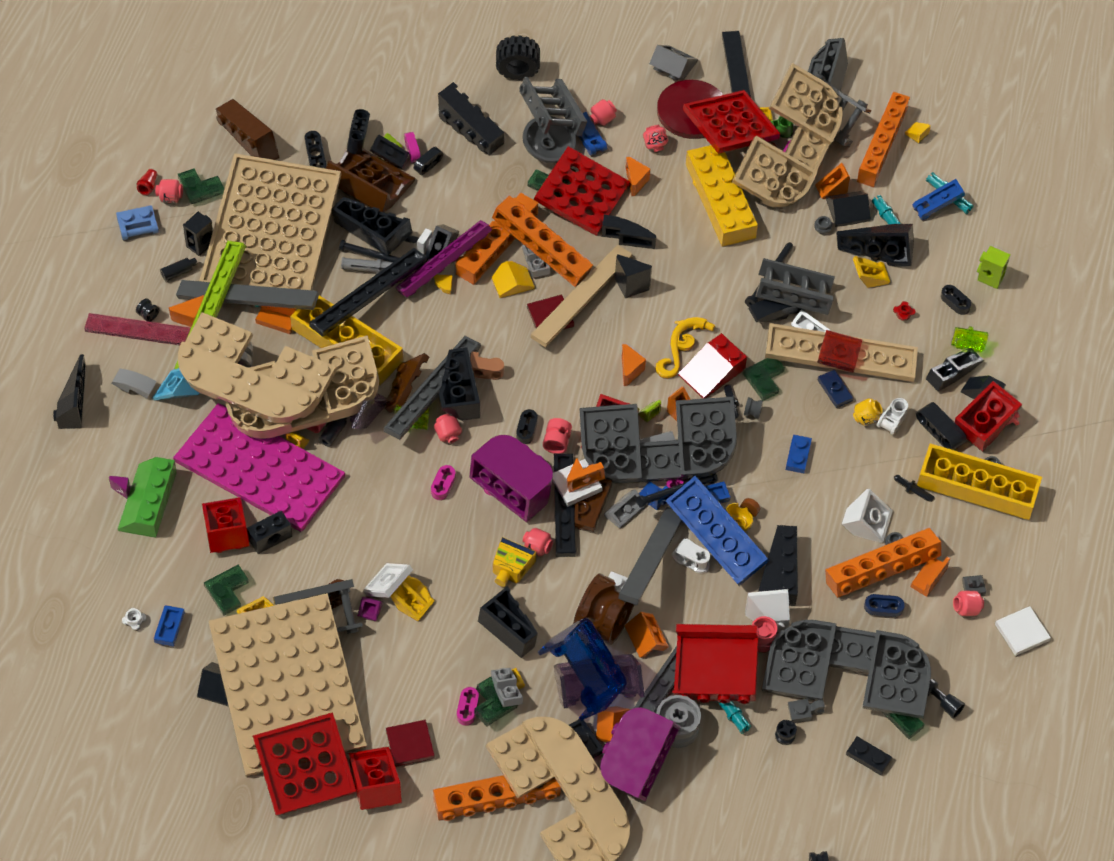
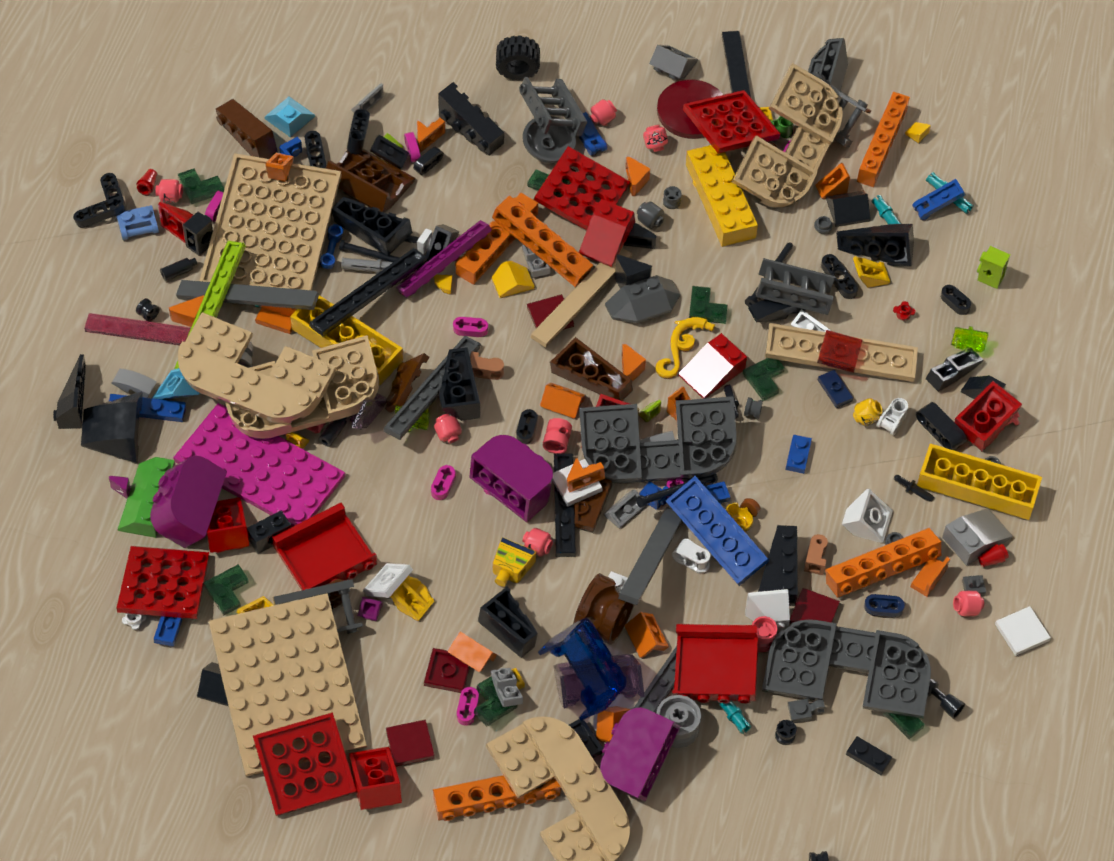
(110, 202): none -> black beam
(113, 427): none -> black wedge
(159, 408): none -> blue plate
(171, 590): none -> red piece
(173, 219): none -> red slope
(187, 500): none -> magenta brick
(214, 205): none -> dark pink beam
(279, 166): none -> orange slope
(289, 116): none -> medium azure slope
(292, 147): none -> blue bracket
(324, 549): none -> red panel
(334, 236): none -> blue bar
(371, 99): none -> light grey slope
(429, 135): none -> orange slope
(446, 672): none -> dark red tile
(470, 327): none -> dark pink beam
(471, 652): none -> orange panel
(562, 400): none -> orange panel
(590, 370): none -> reddish brown wedge
(607, 232): none -> red slope
(643, 300): none -> dark grey wedge
(650, 215): none -> dark grey head
(672, 197): none -> dark grey wheel
(702, 308): none -> clear green plate
(814, 560): none -> nougat leg
(814, 607): none -> dark red tile
(840, 284): none -> black beam
(975, 534): none -> light grey slope
(994, 555): none -> red cone

